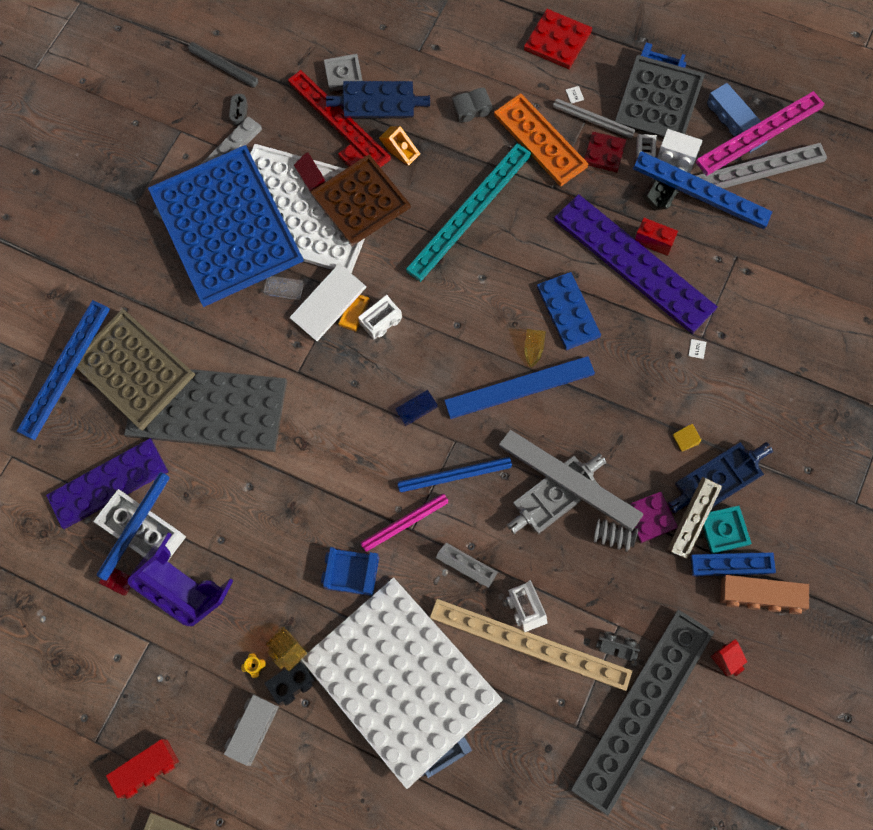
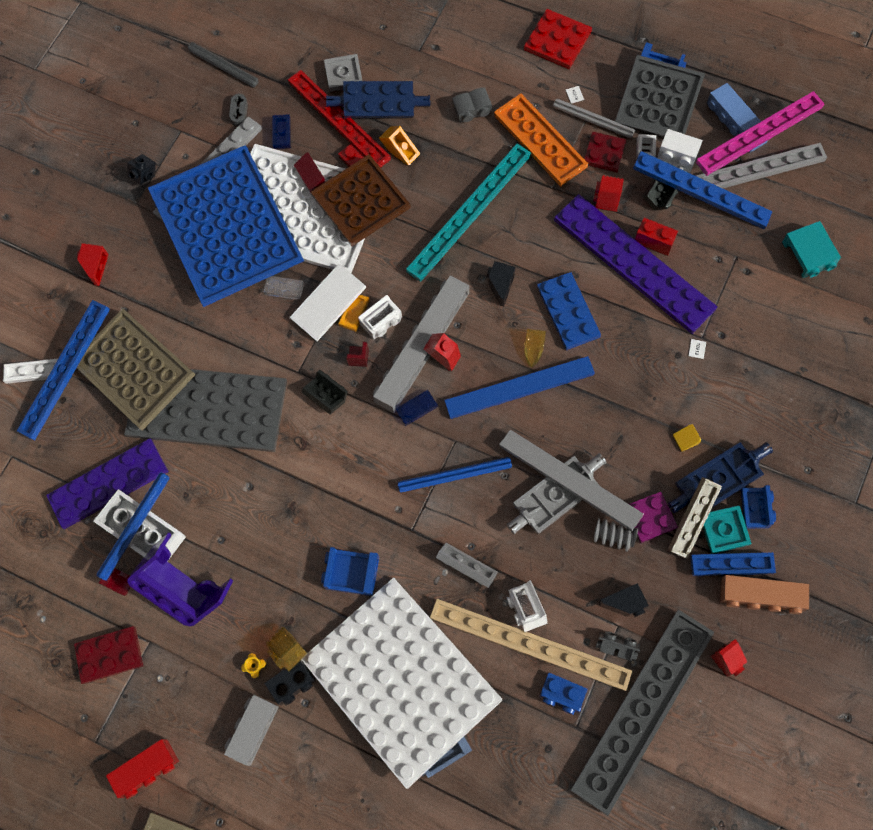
(28, 371): none -> white tile
(93, 260): none -> red slope
(108, 655): none -> dark red plate
(141, 169): none -> black brick
(281, 131): none -> clear blue plate
(325, 392): none -> pearl dark grey bracket
(358, 355): none -> dark red panel
(404, 522): dark pink axle -> none
(413, 357): none -> light grey brick
(443, 350): none -> red slope
(500, 280): none -> black slope
(564, 693): none -> blue bracket
(608, 193): none -> red brick
(626, 602): none -> black slope
(758, 507): none -> blue bracket
(812, 249): none -> teal panel

